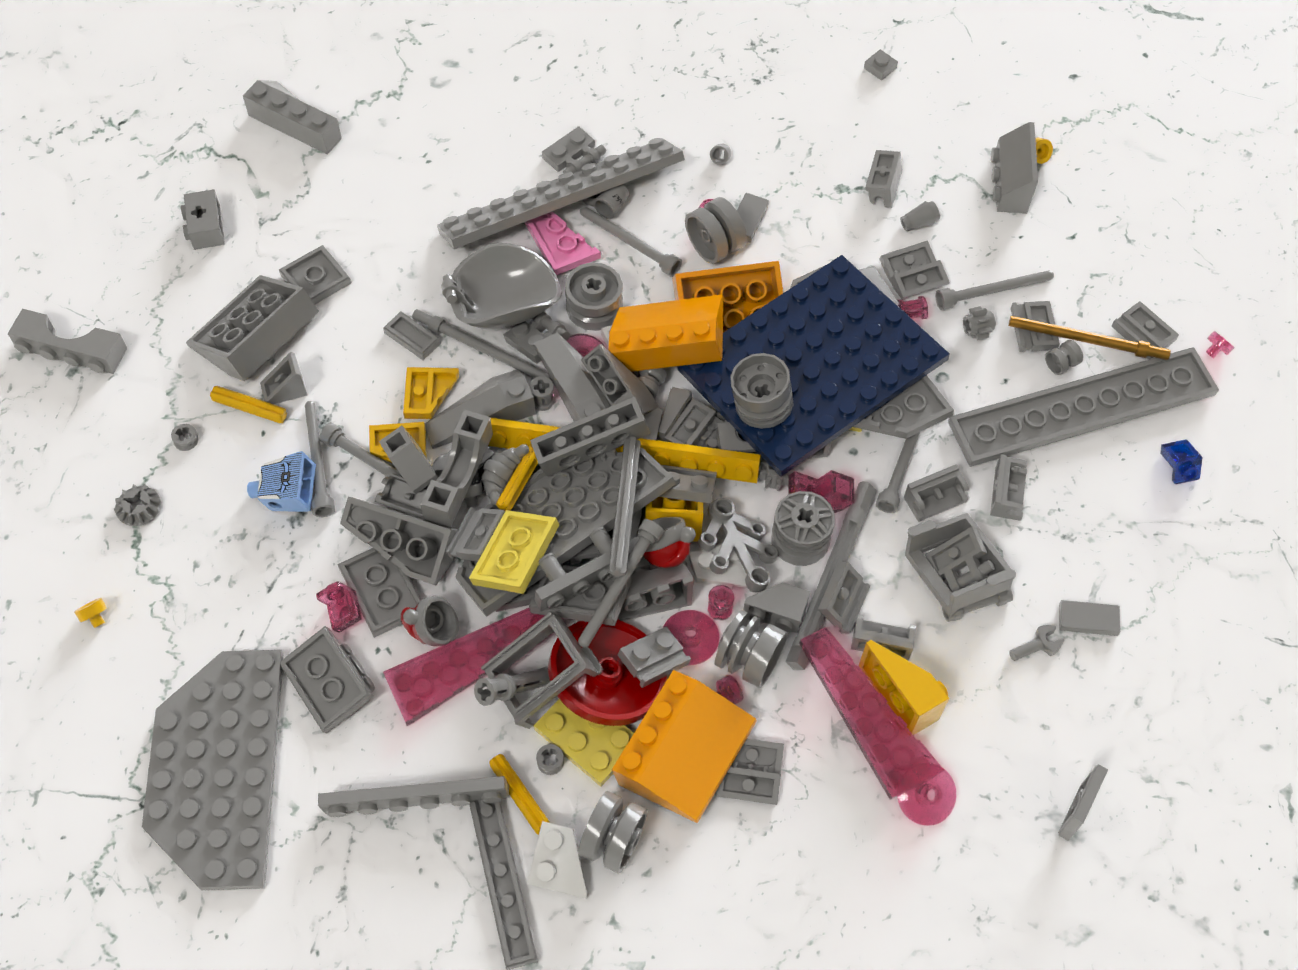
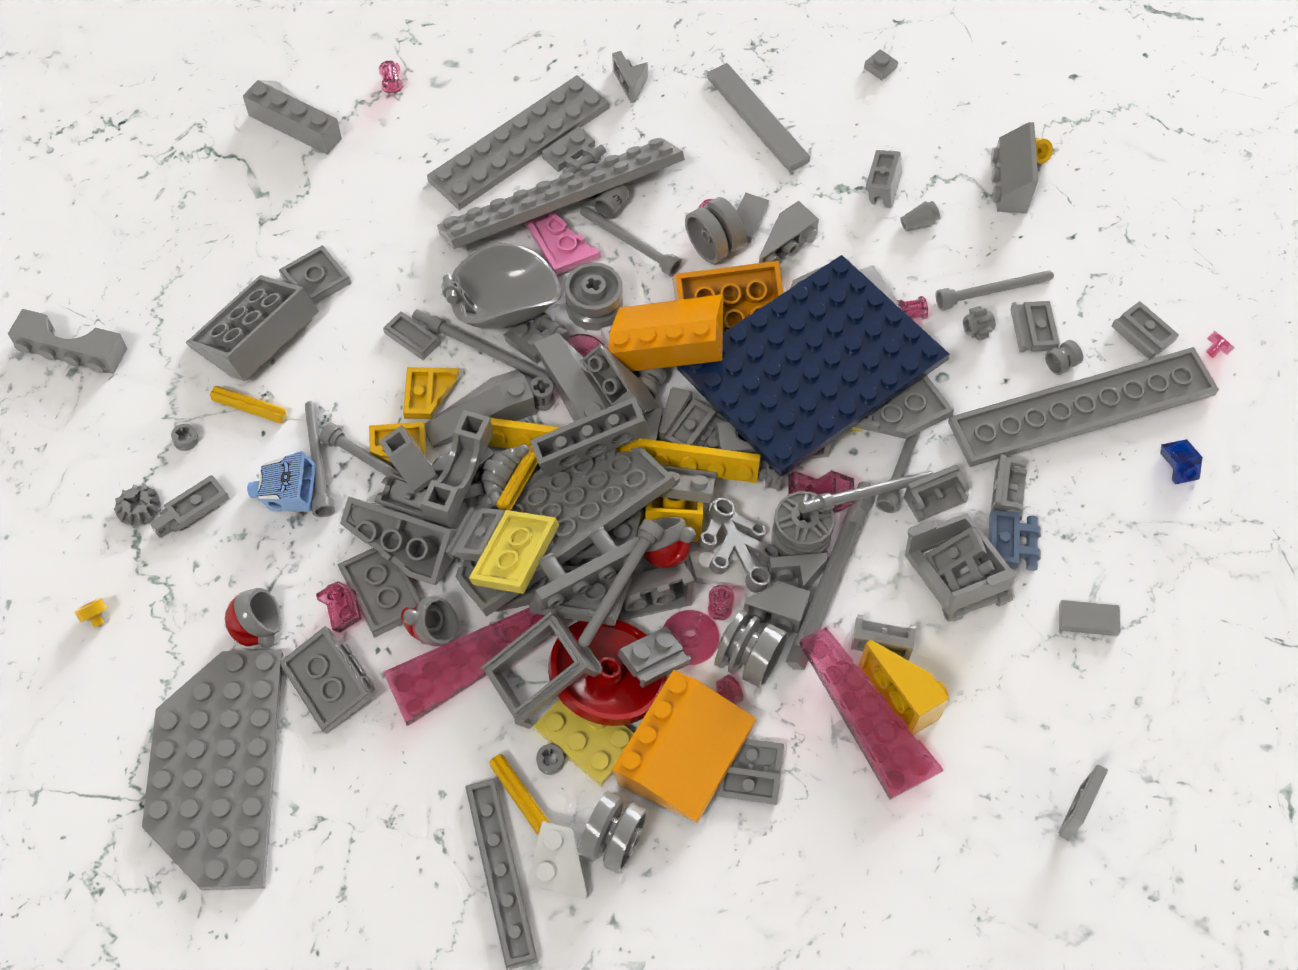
(189, 506): none -> light grey hinge
(203, 219): light grey brick -> none
(253, 618): none -> light grey piece
(284, 382): light grey slope -> none
(390, 74): none -> clear pink bush
(423, 795): light grey plate -> none
(504, 686): light grey pin -> none
(517, 142): none -> light grey plate
(624, 508): light grey axle -> none
(630, 77): none -> light grey slope
(716, 152): light grey hinge -> none
(758, 117): none -> light grey tile
(762, 390): light grey wheel -> none
(791, 230): none -> light grey slope
(804, 567): none -> light grey slope
(827, 501): none -> light grey bar
(844, 597): light grey plate -> none
(913, 793): clear pink dish -> none
(914, 270): light grey slope -> none
(1005, 537): none -> sand blue plate
(1039, 643): light grey bar -> none
(1141, 348): pearl gold bar -> none

